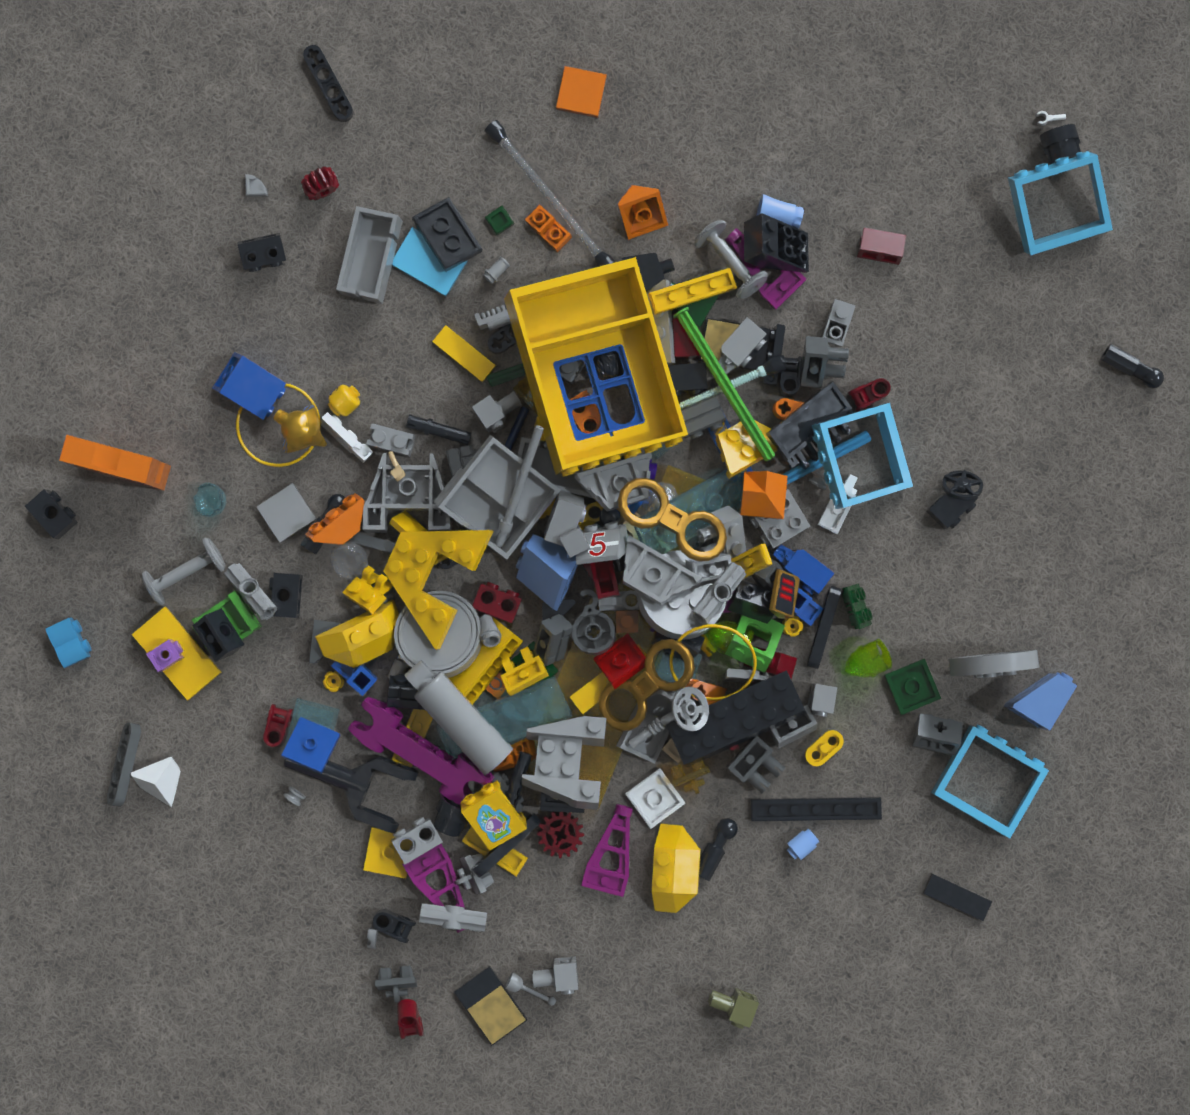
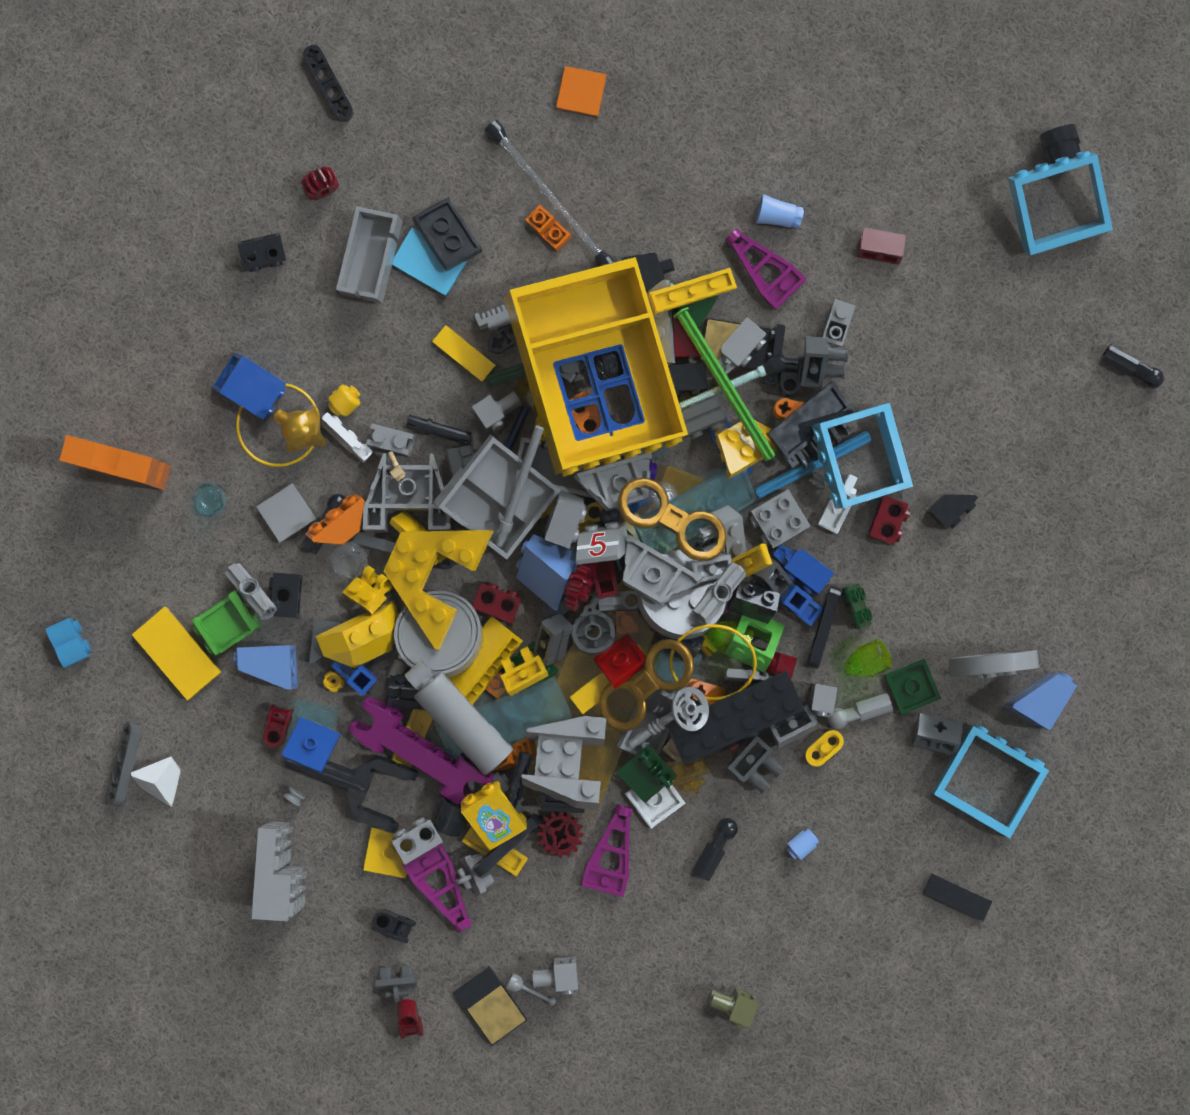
(40, 508): black brick -> none
(155, 587): light grey hose -> none
(175, 655): medium lavender brick -> none
(218, 635): black brick -> none
(254, 187): light grey tile -> none
(270, 664): none -> medium blue slope
(276, 885): none -> light grey piece
(372, 937): light grey tile -> none
(453, 917): light grey piece -> none
(490, 634): light grey cone -> none
(496, 270): light grey pin -> none
(499, 220): dark green tile -> none
(574, 542): light grey tile -> none
(578, 587): none -> dark red gear
(642, 211): orange slope -> none
(647, 773): none -> dark green hinge
(674, 868): yellow wedge -> none
(711, 234): light grey hose -> none
(763, 494): orange slope -> none
(775, 245): black slope -> none
(784, 594): slope -> none
(798, 626): yellow plate -> none
(816, 809): black tile -> none
(862, 710): none -> light grey piece
(868, 394): dark red piece -> none
(883, 518): none -> dark red brick
(962, 485): black wheel -> none
(1049, 117): white hand -> none

